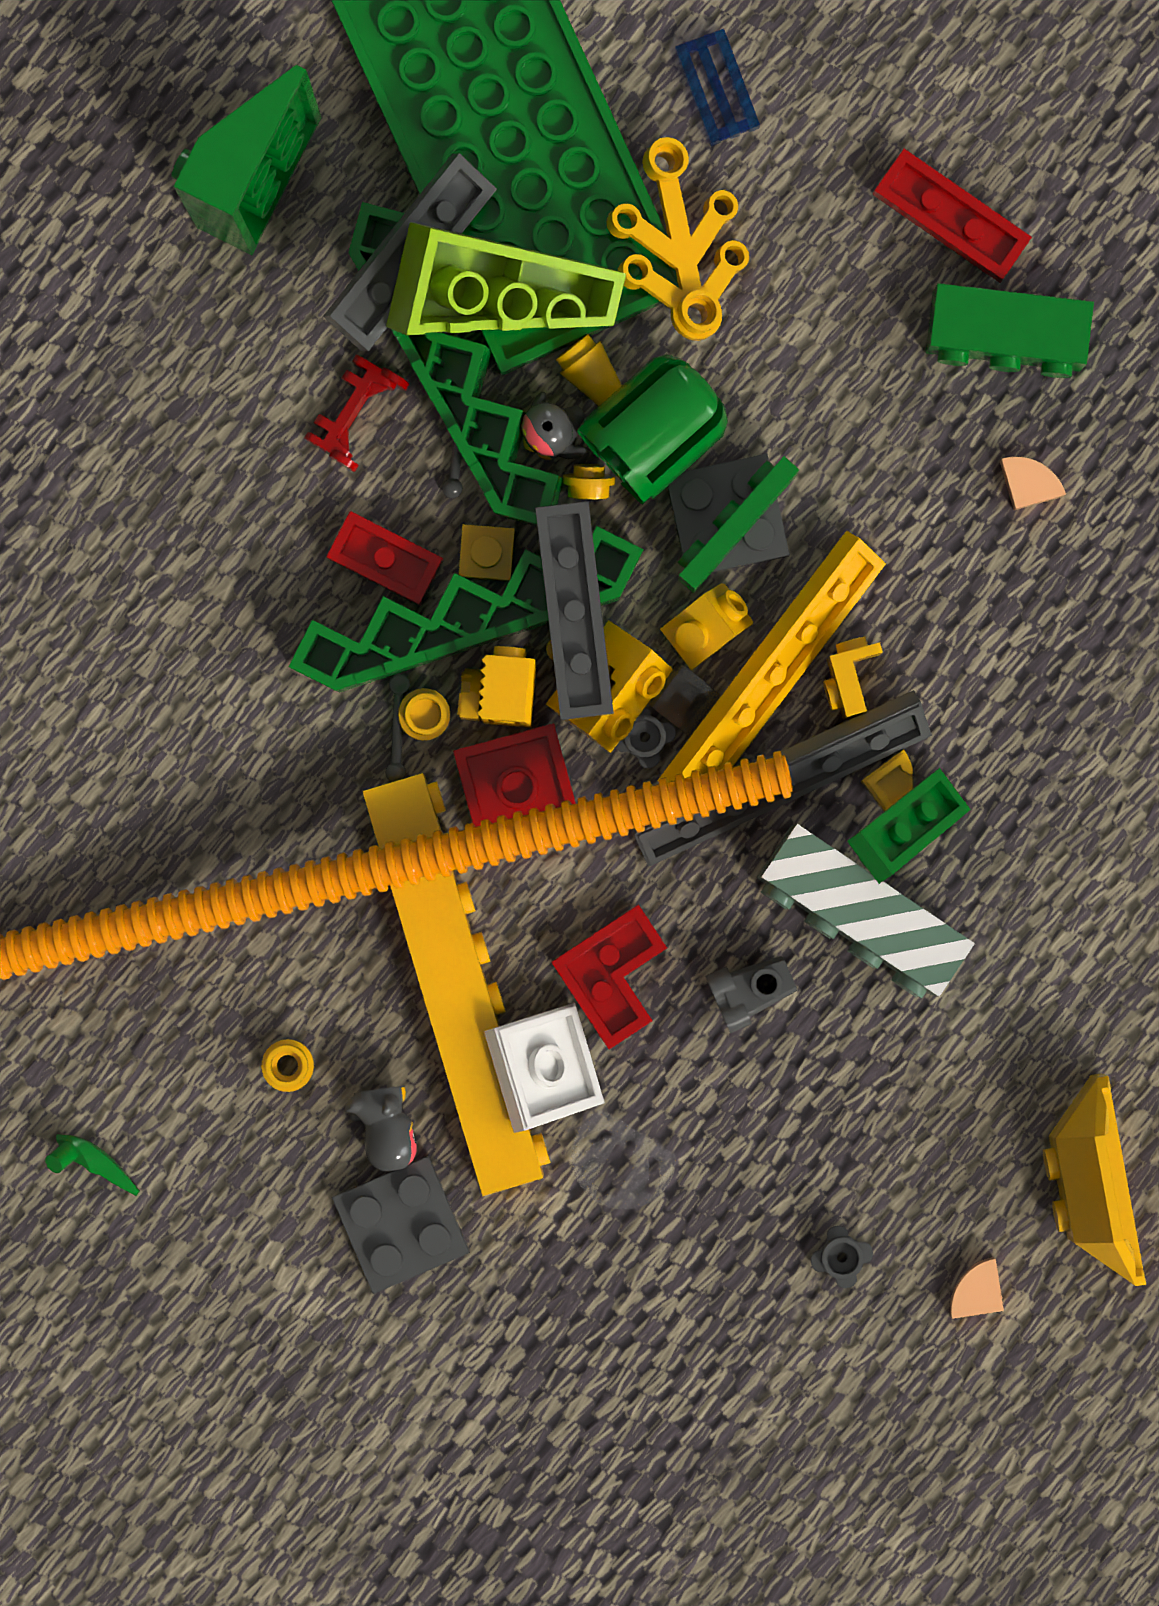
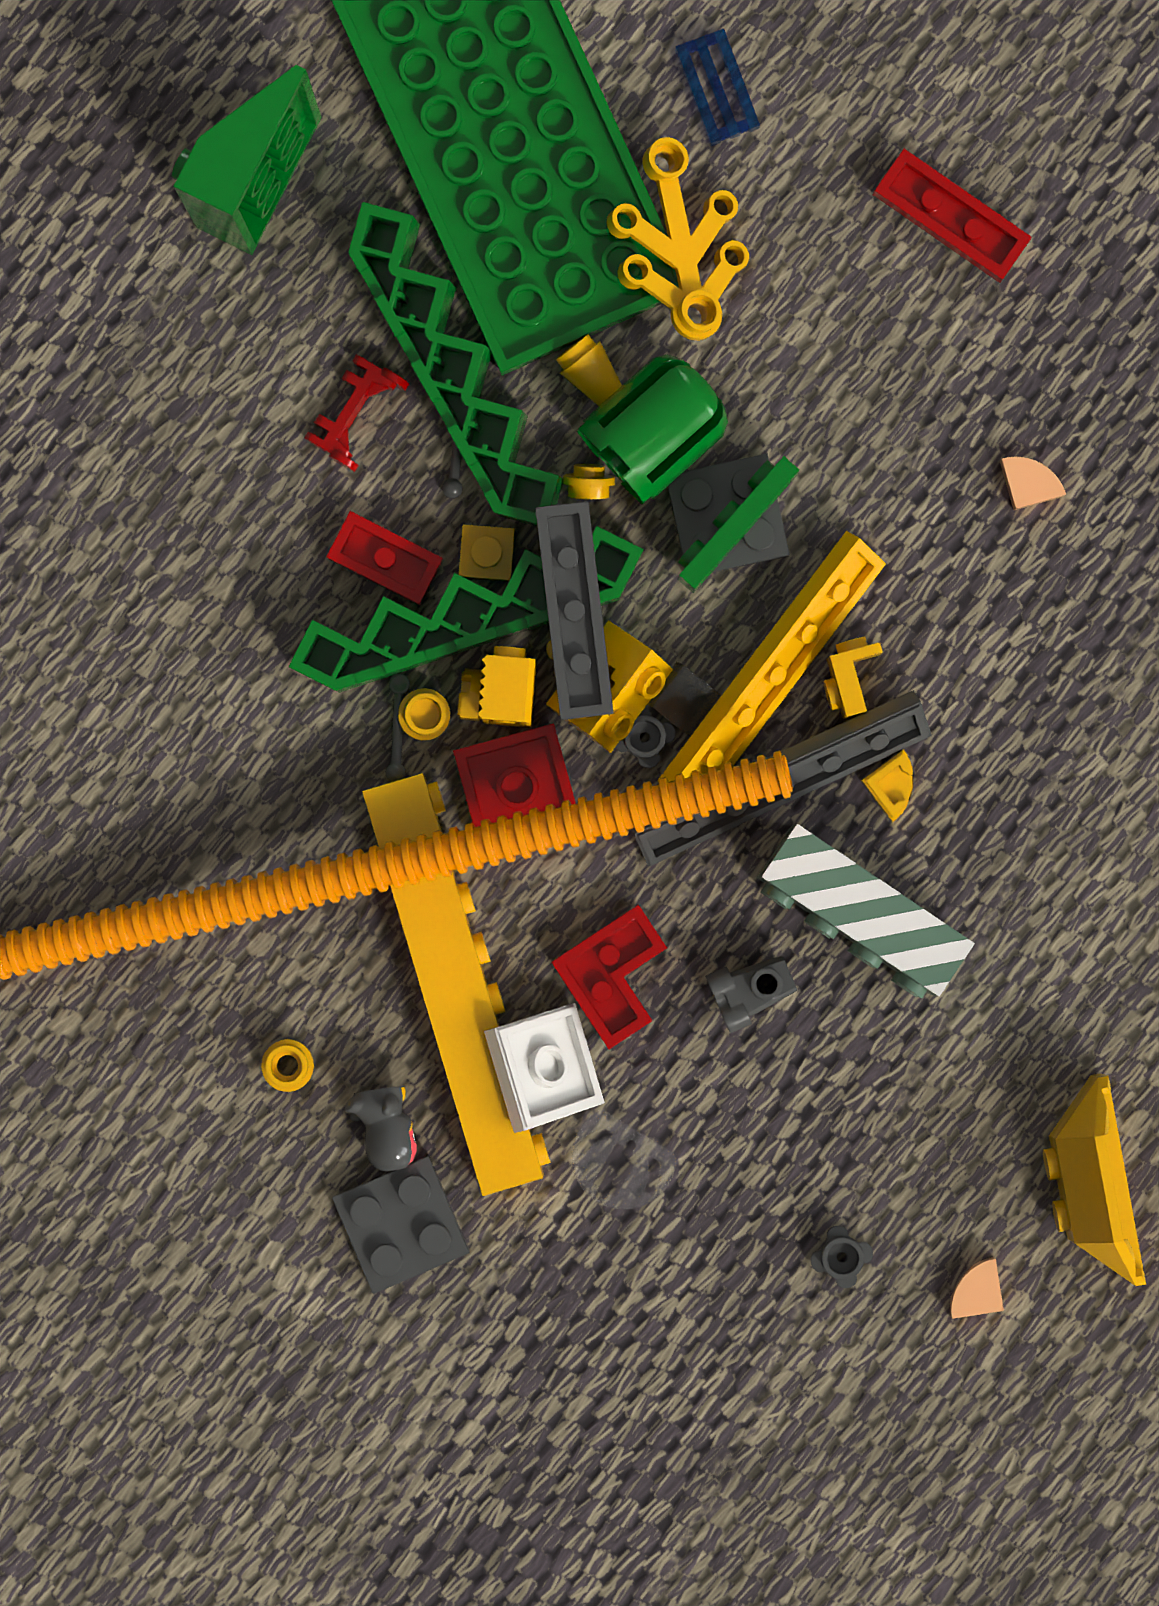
(92, 1158): green bar -> none
(445, 203): dark grey plate -> none
(481, 284): lime wedge -> none
(560, 438): dark grey animal -> none
(707, 625): yellow bracket -> none
(908, 826): green plate -> none
(1009, 330): green brick -> none

